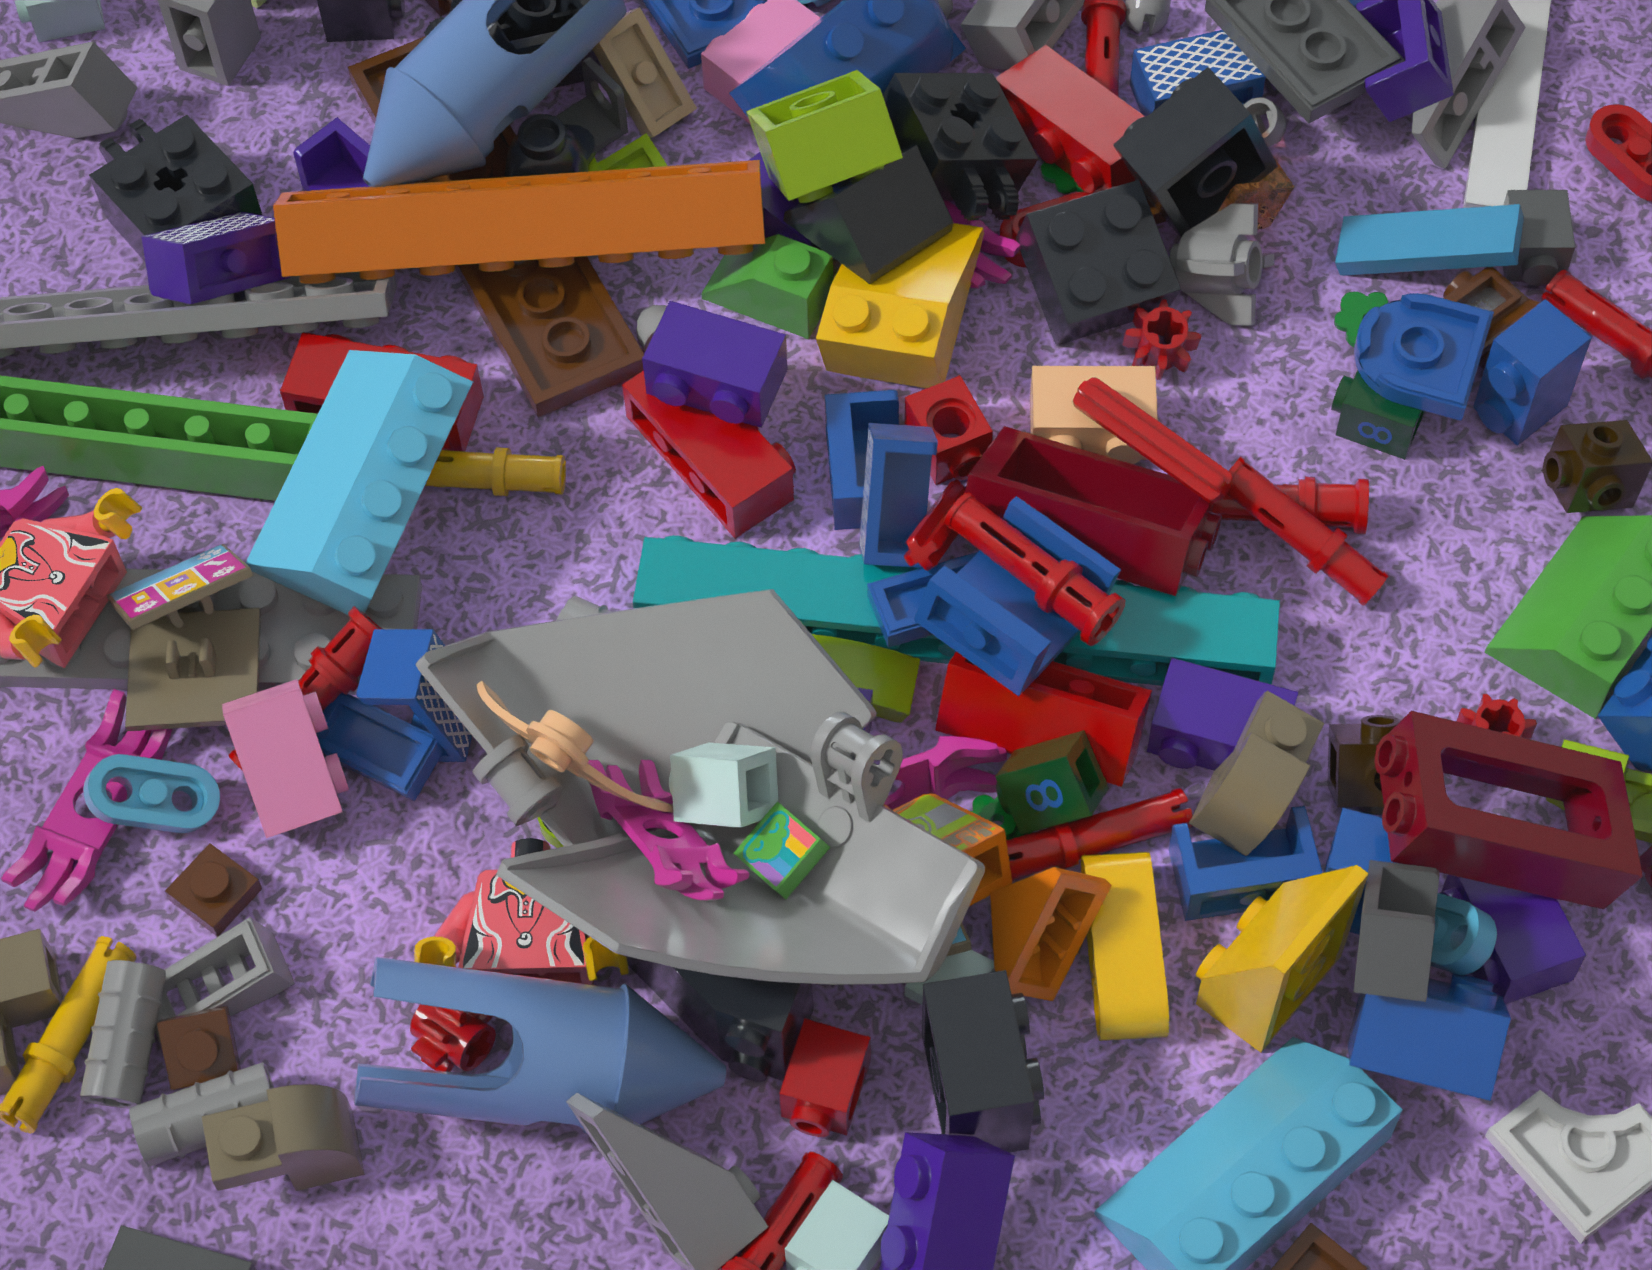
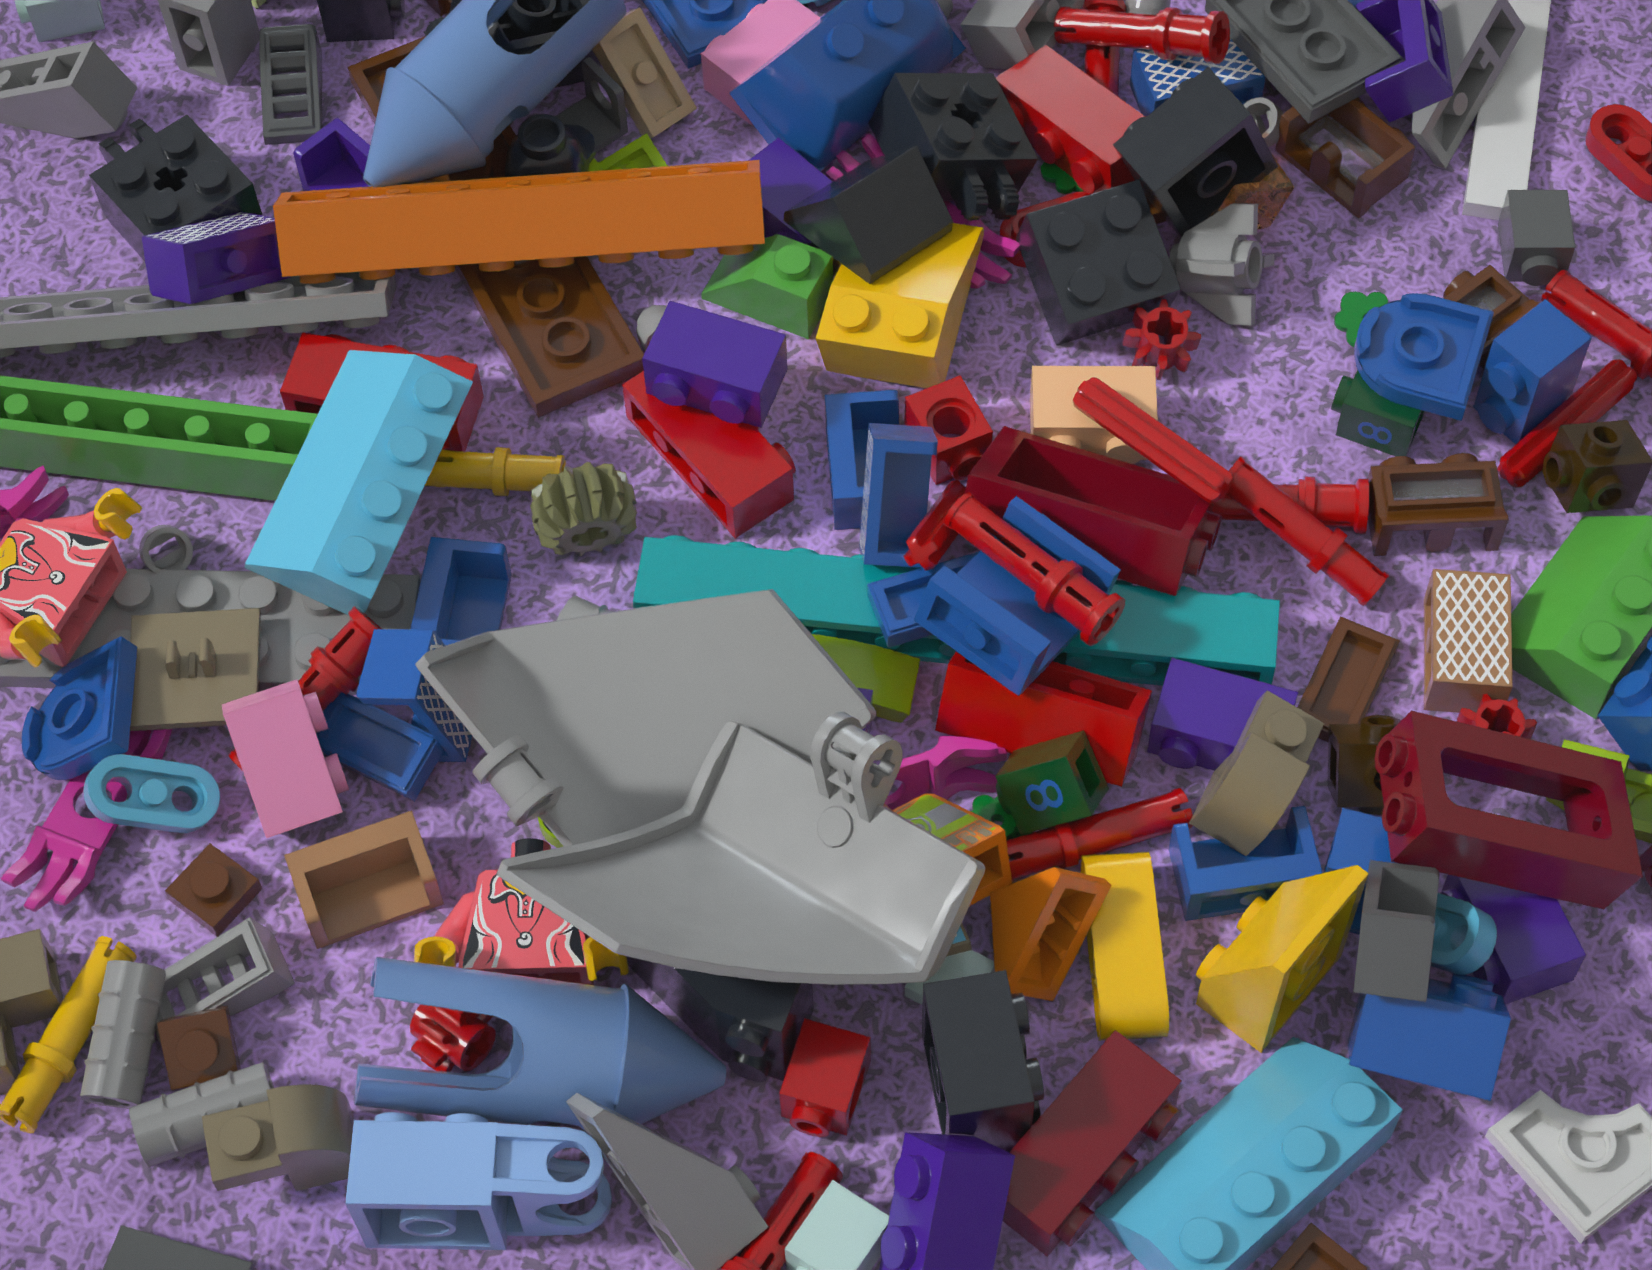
(84, 713): none -> blue tile
(171, 559): none -> light grey hinge
(179, 586): piece -> none
(290, 50): none -> dark grey slope
(364, 879): none -> medium nougat panel
(462, 588): none -> blue panel
(468, 1182): none -> light blue brick
(563, 747): light nougat plant -> none
(583, 509): none -> olive gear
(675, 859): dark pink piece -> none
(723, 784): light aqua brick -> none
(781, 850): tile -> none
(824, 136): lime brick -> none
(1088, 1142): none -> dark red brick
(1166, 33): none -> red pin
(1347, 153): none -> reddish brown window
(1348, 675): none -> reddish brown tile
(1430, 240): dark azure tile -> none
(1435, 500): none -> reddish brown window
(1466, 639): none -> medium nougat panel
(1583, 406): none -> red axle

